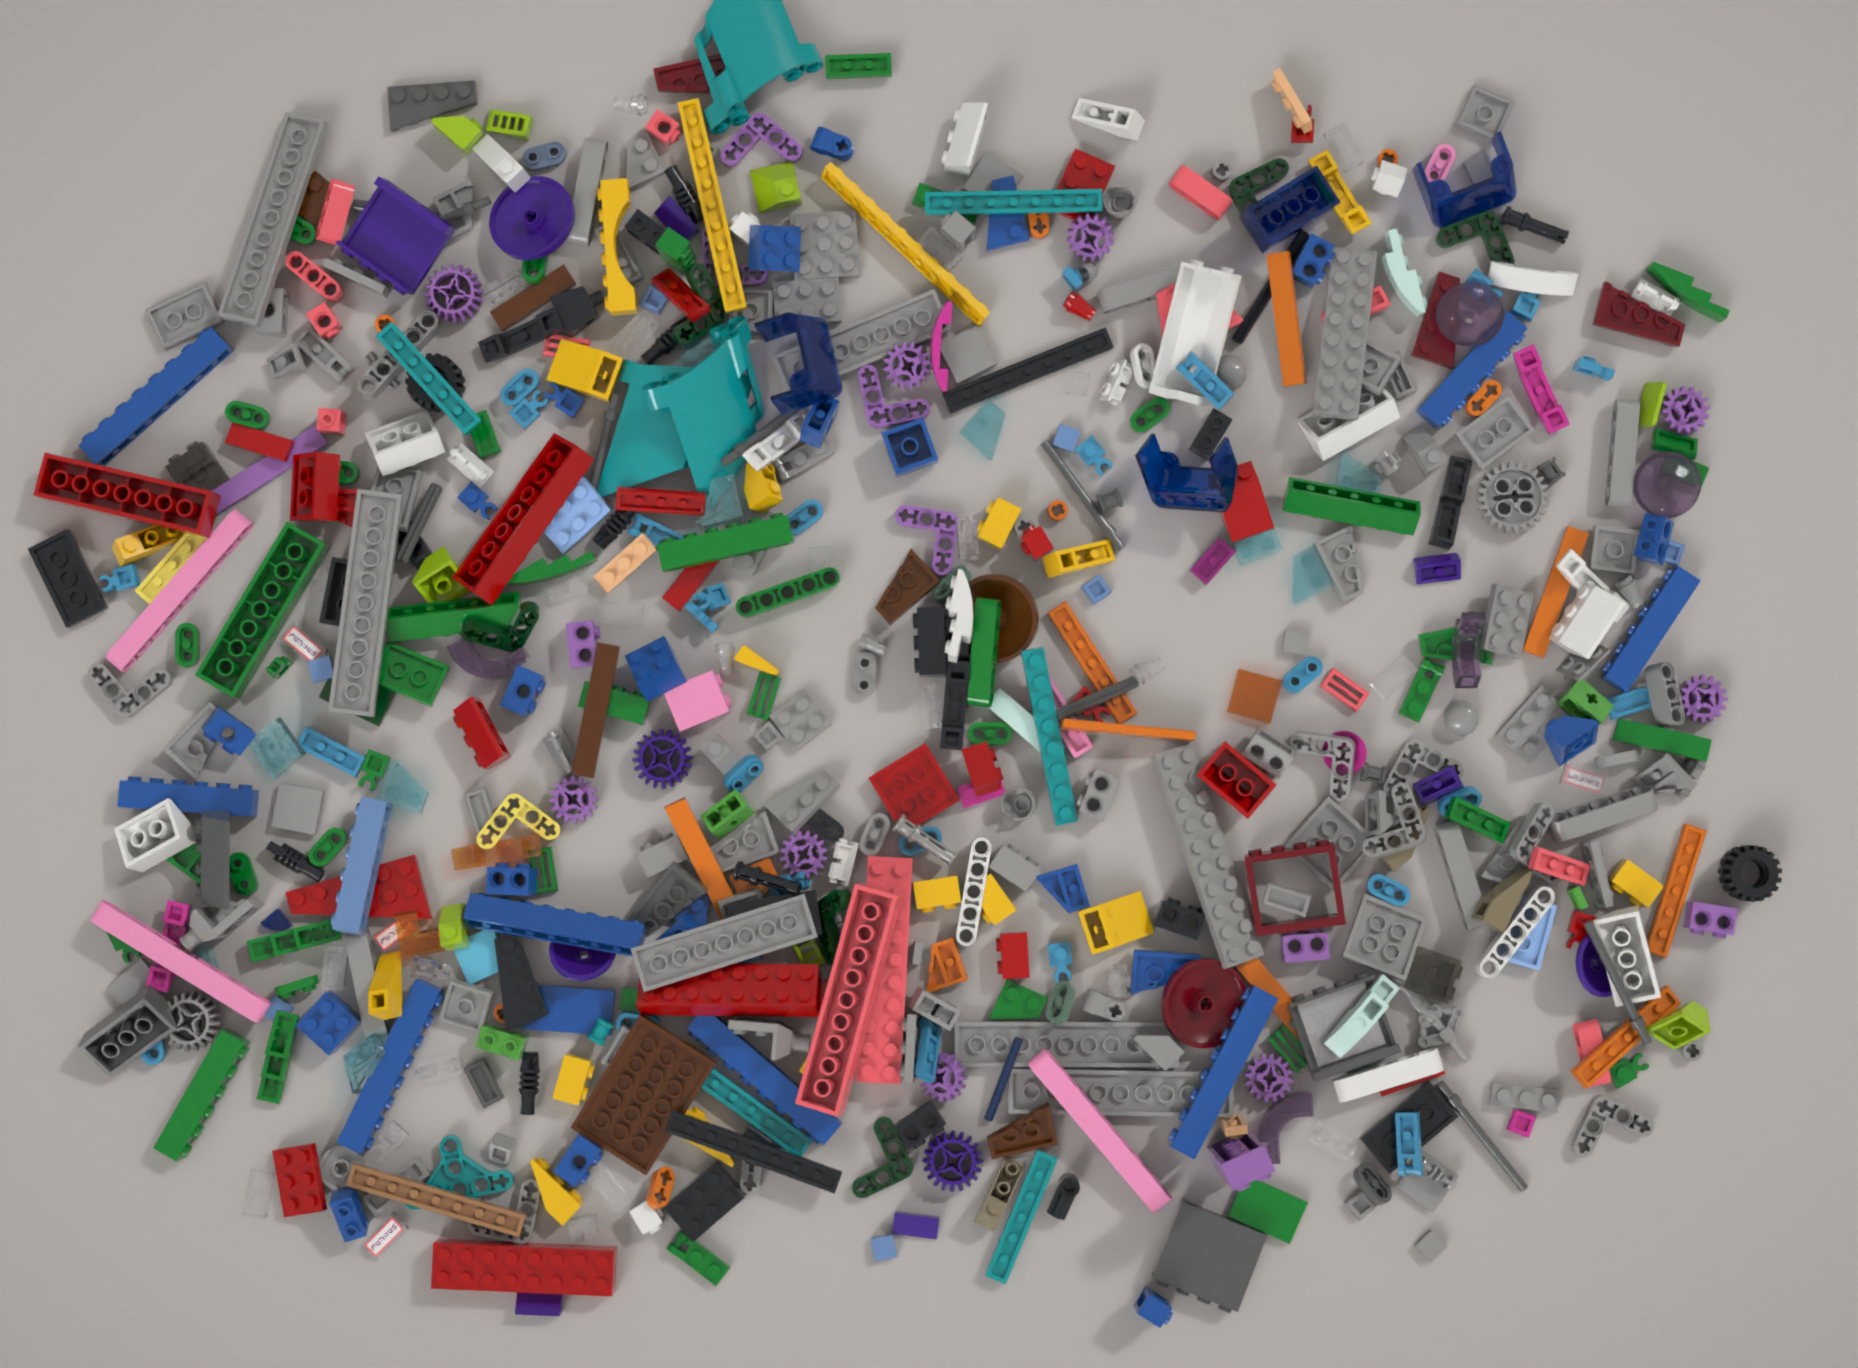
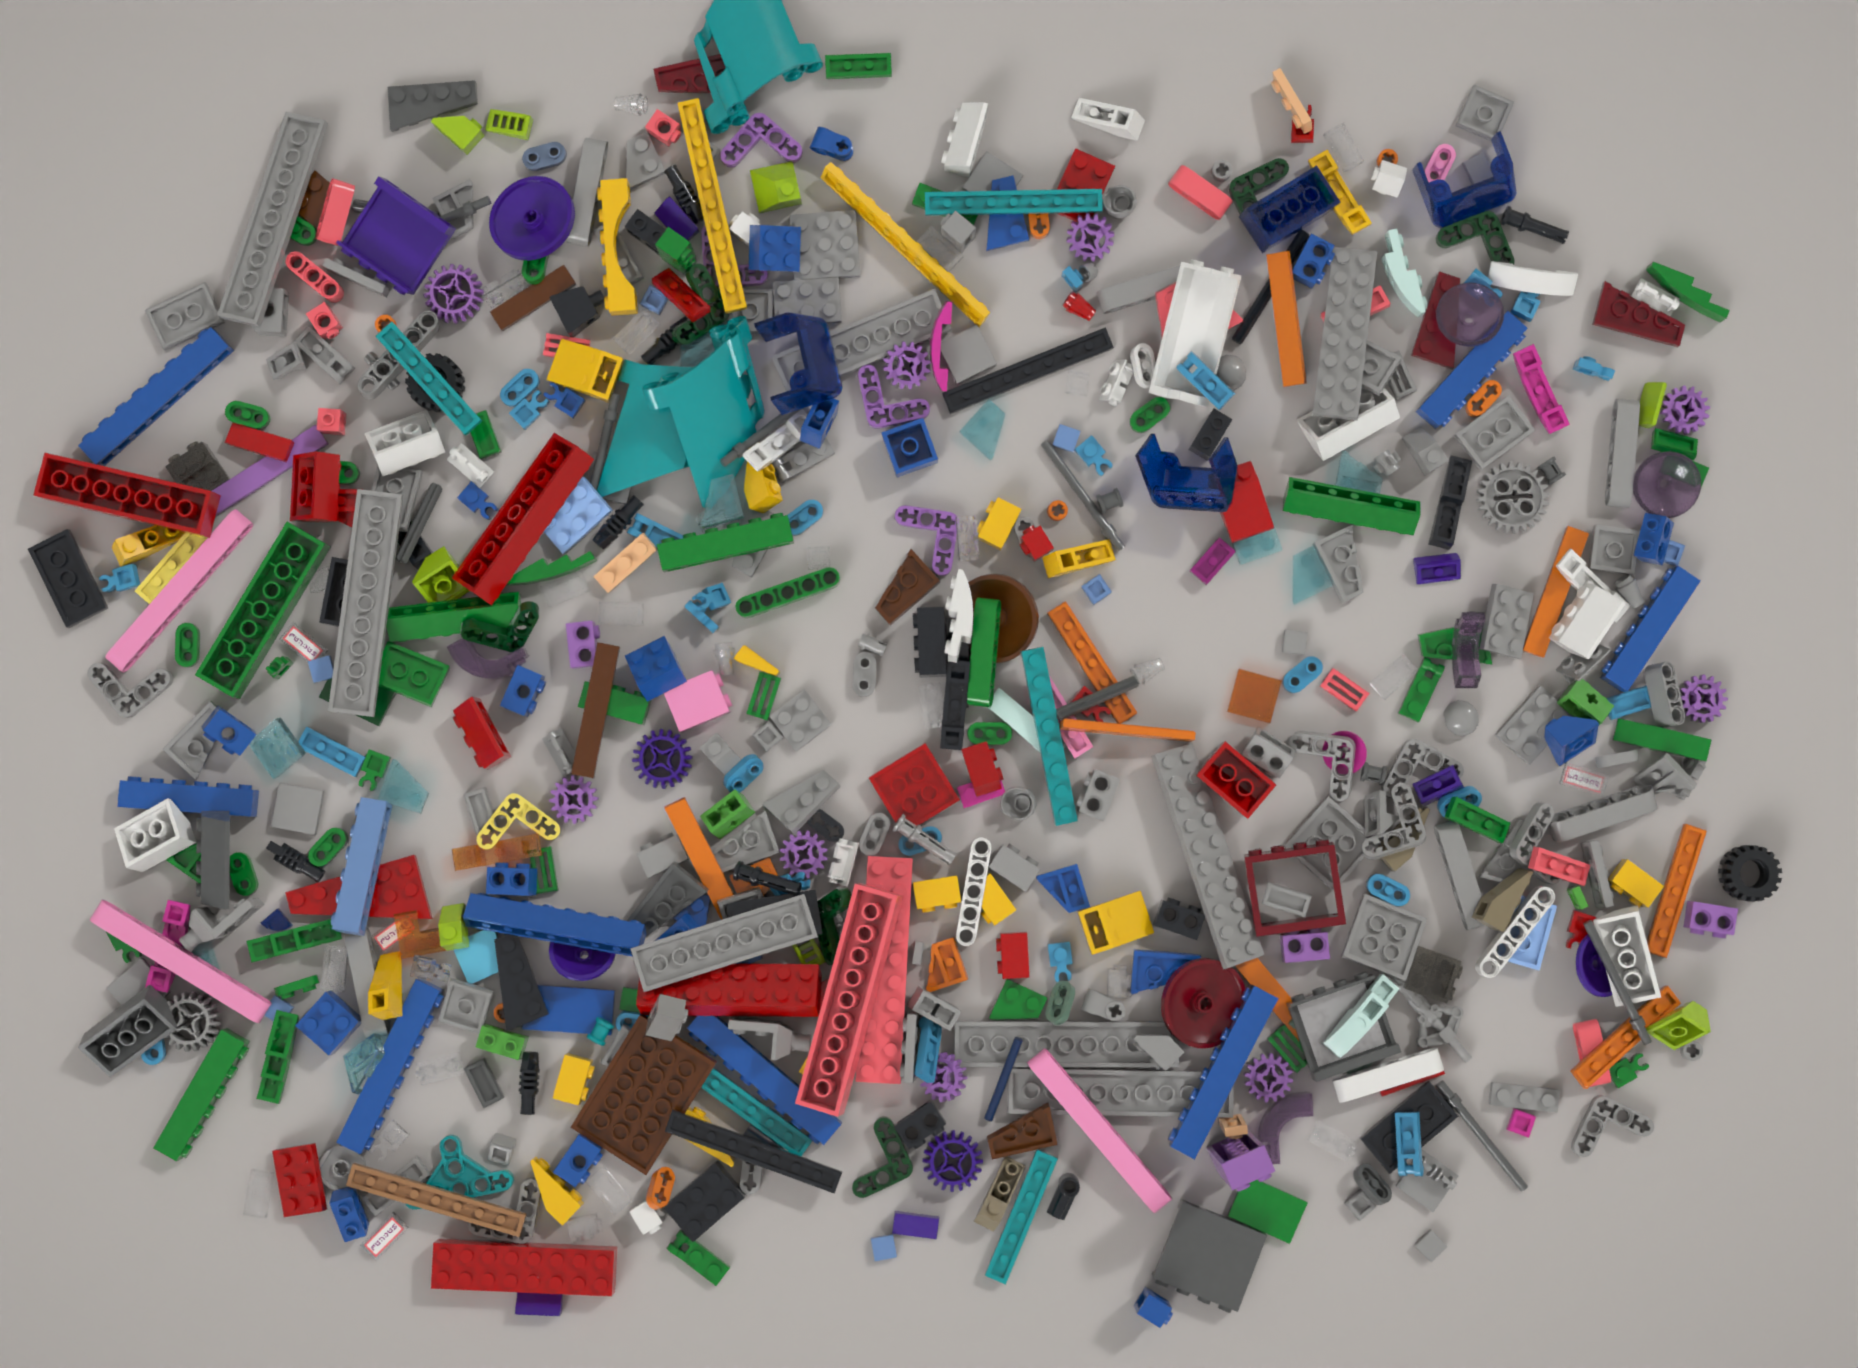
(501, 163): white slope -> none
(522, 336): black slope -> none
(660, 501): red tile -> none
(666, 1017): none -> light grey brick
(688, 584): red tile -> none
(943, 589): sand green plate -> none

